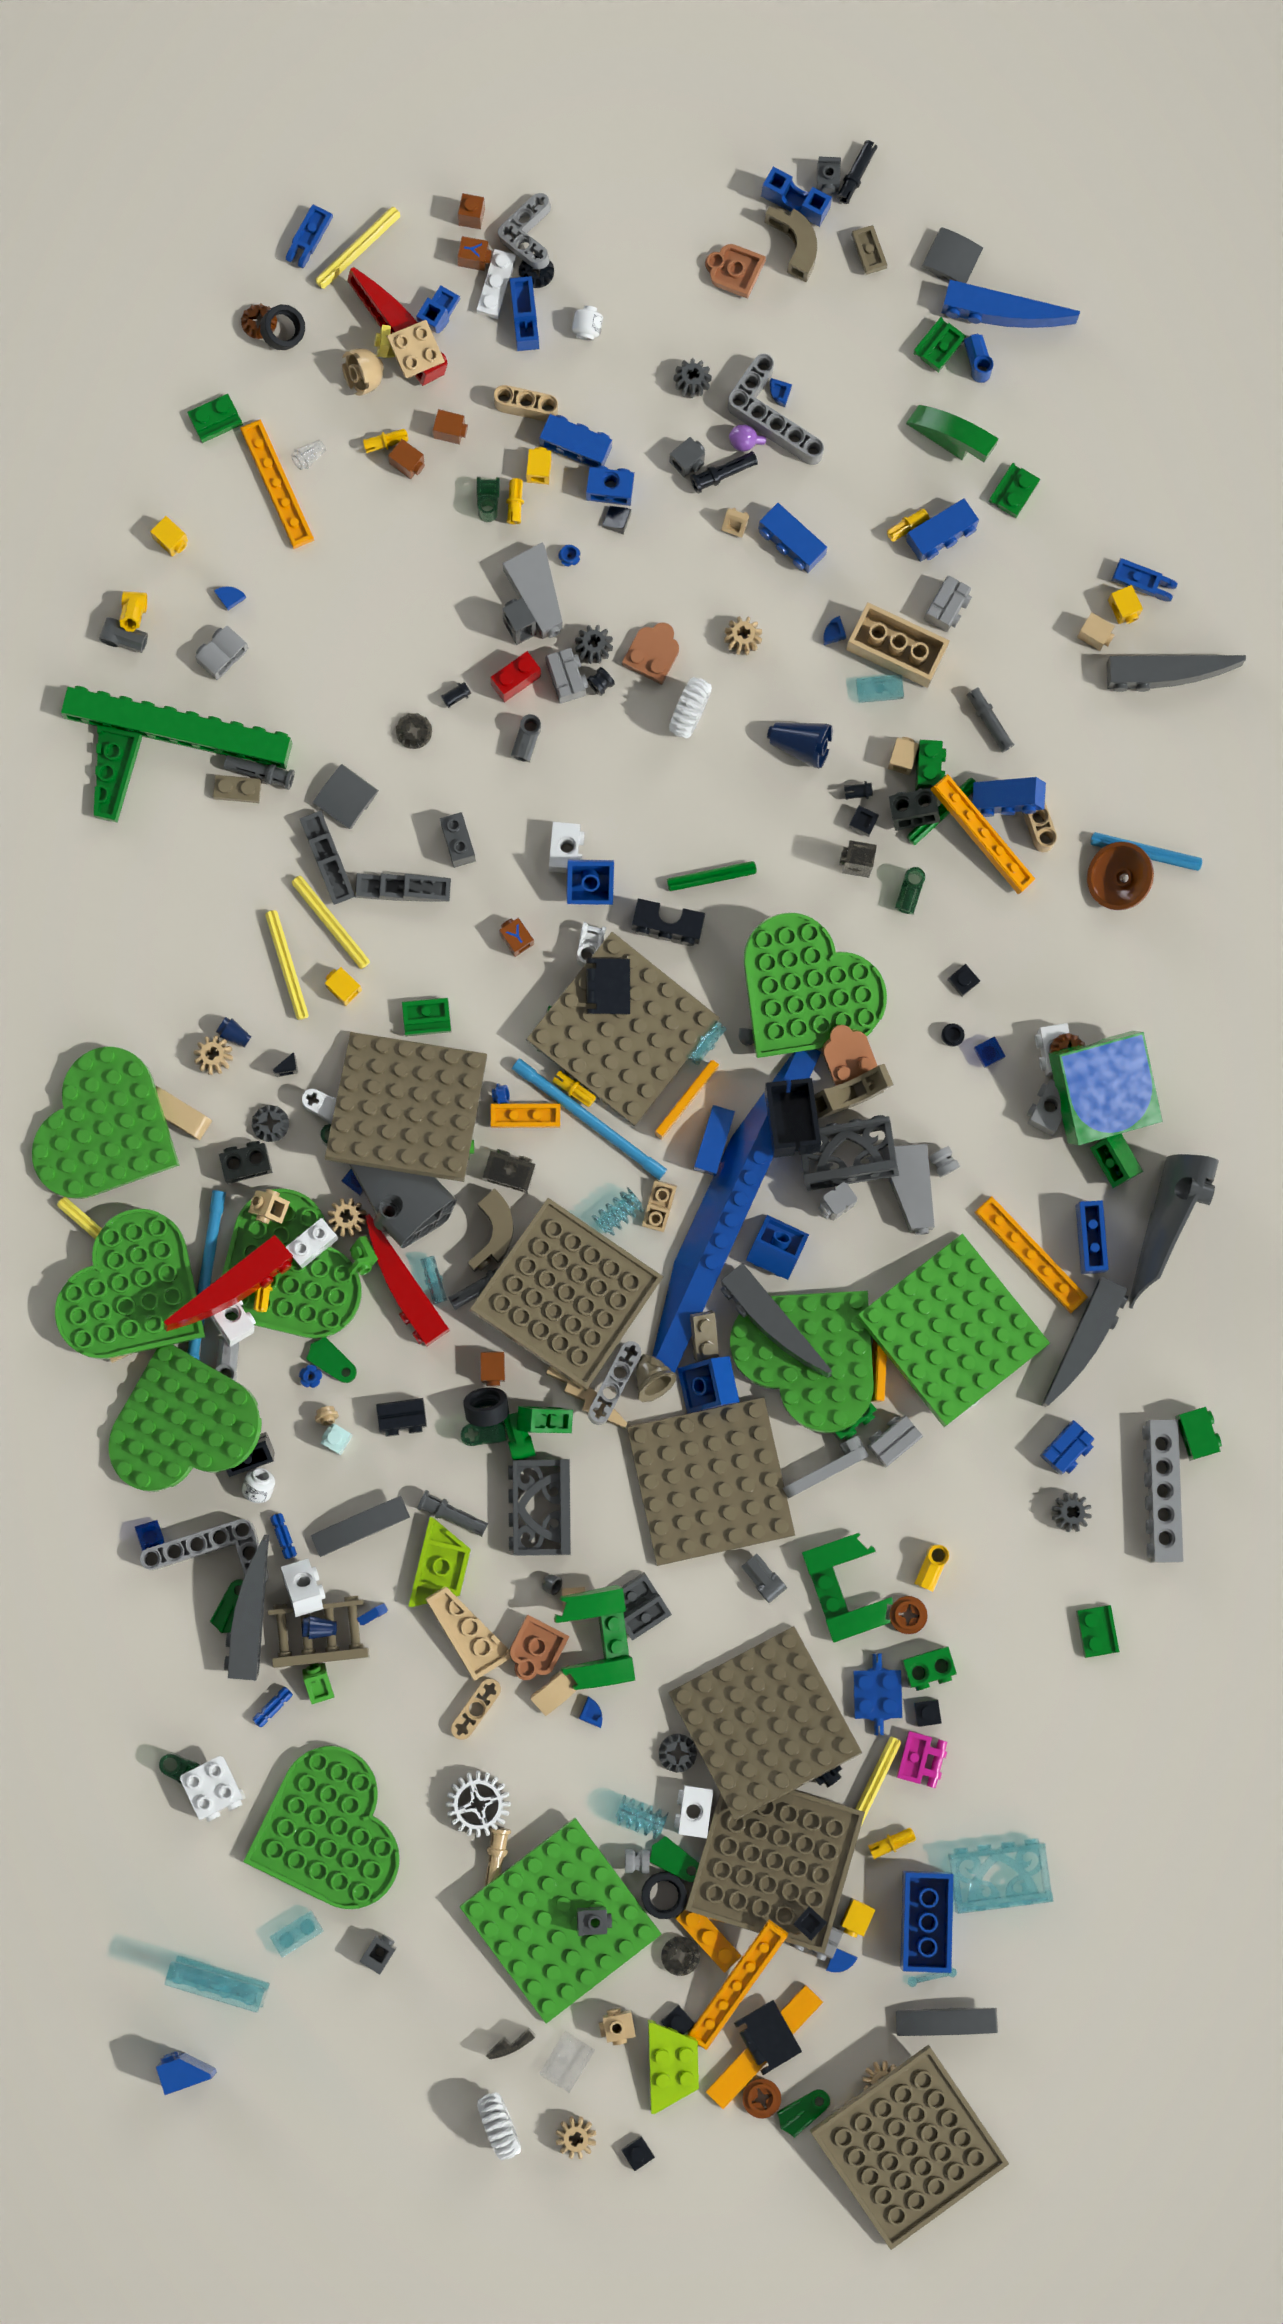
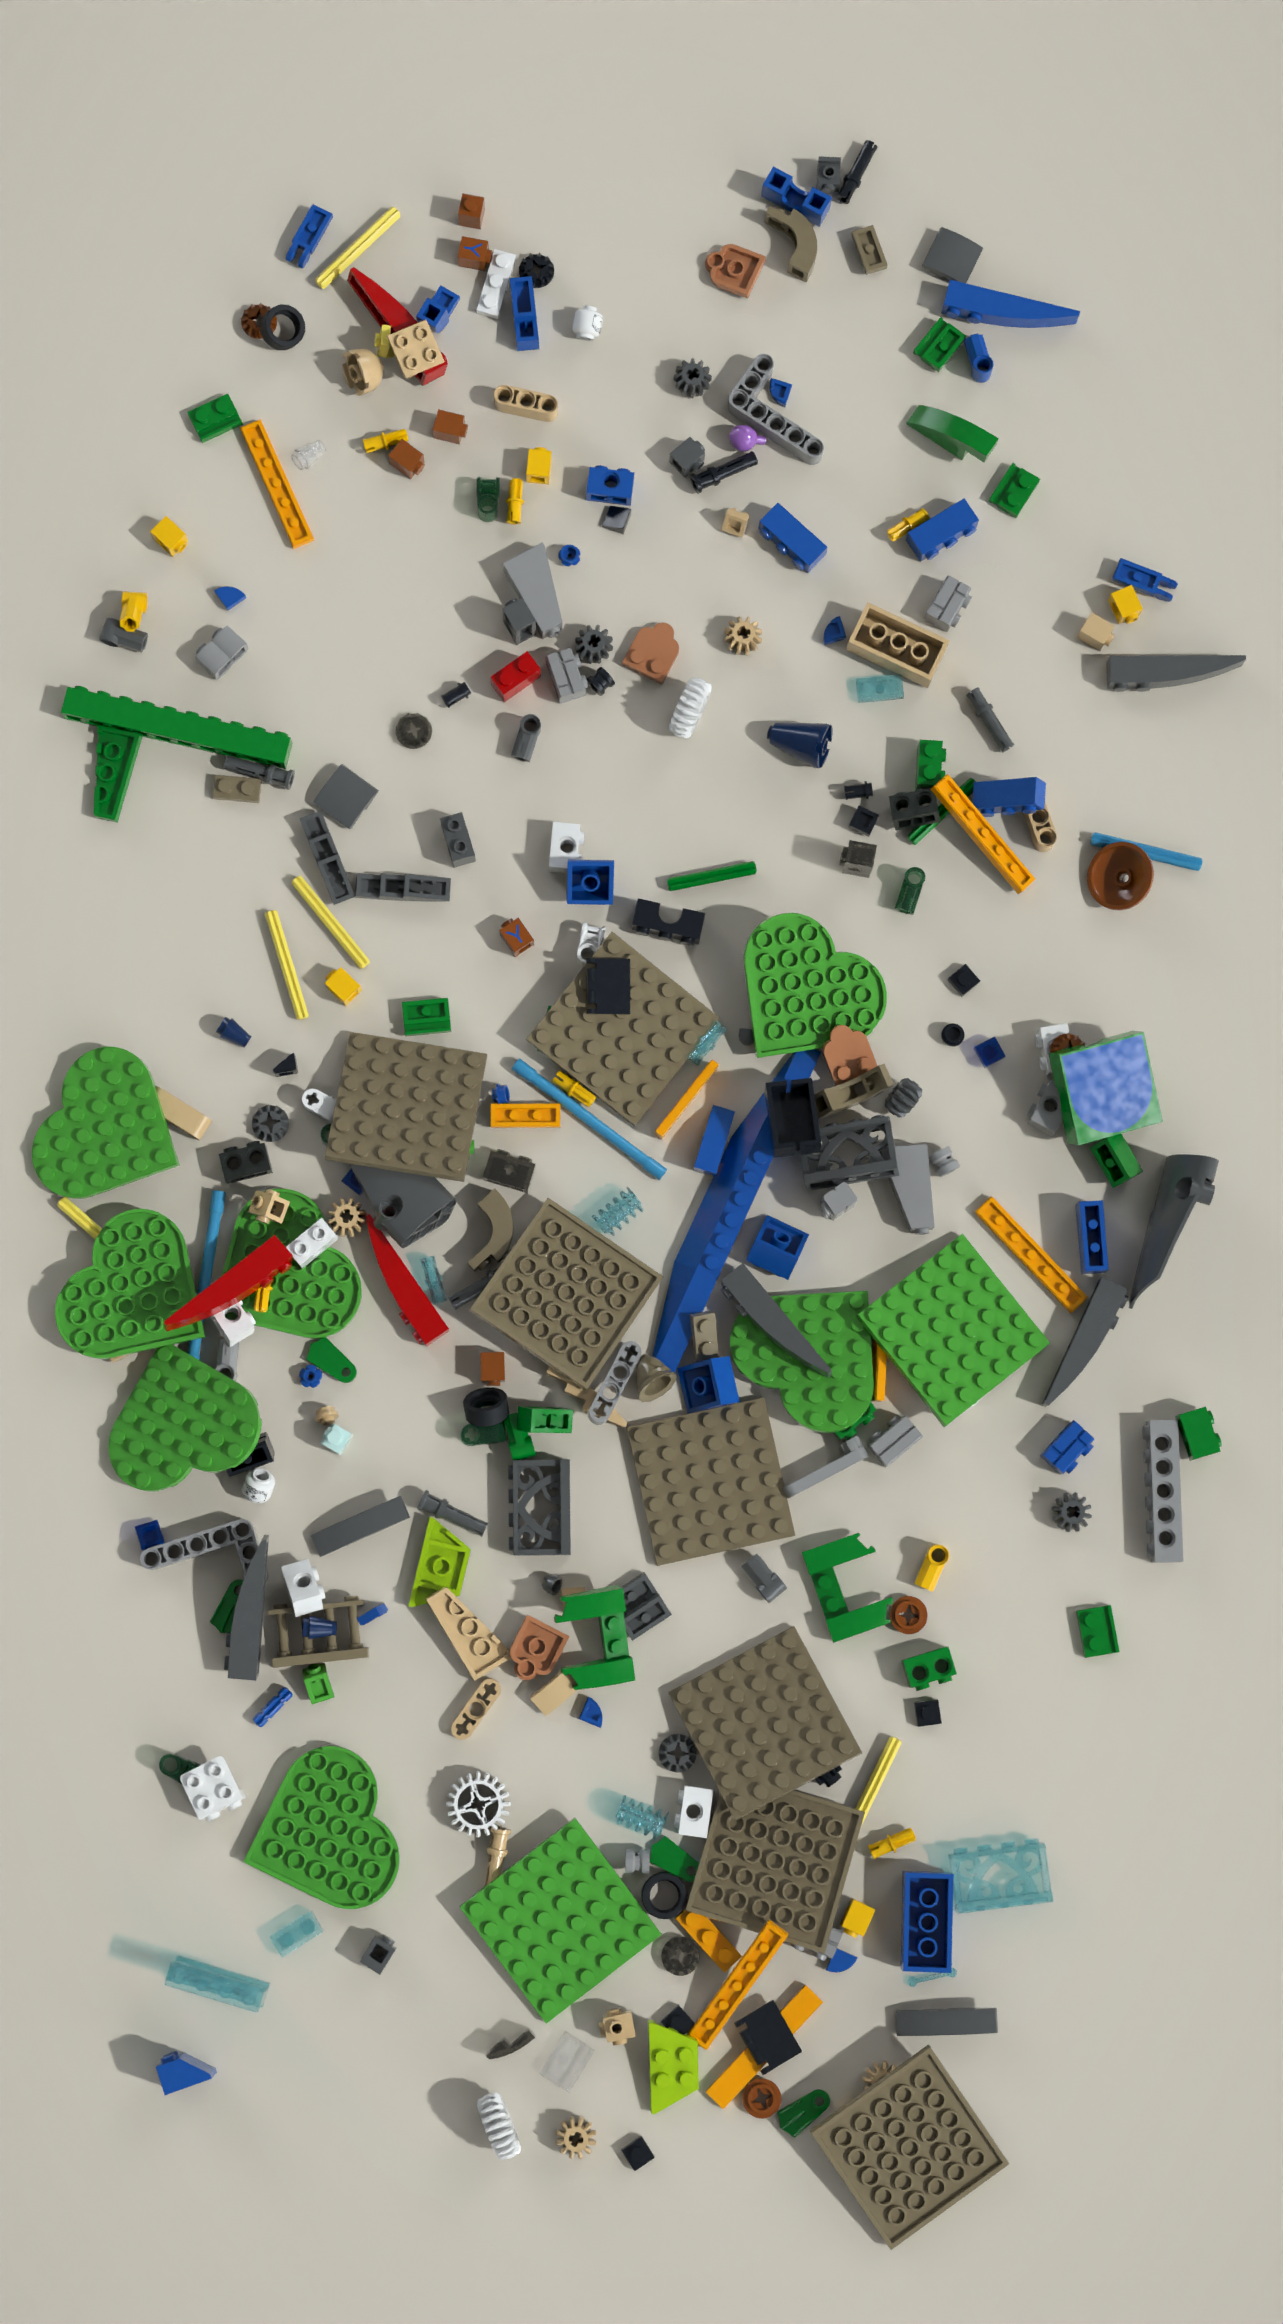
(218, 1061): tan gear -> none
(283, 1536): blue axle -> none
(363, 1255): bright green bracket -> none
(401, 1416): black brick -> none
(520, 231): light grey beam -> none
(575, 441): blue brick -> none
(584, 1918): dark grey brick -> none
(659, 1205): tan slope -> none
(810, 1923): black plate -> none
(878, 1694): blue plate -> none
(903, 755): tan brick -> none
(903, 1097): none -> dark grey gear
(915, 1756): dark pink plate -> none

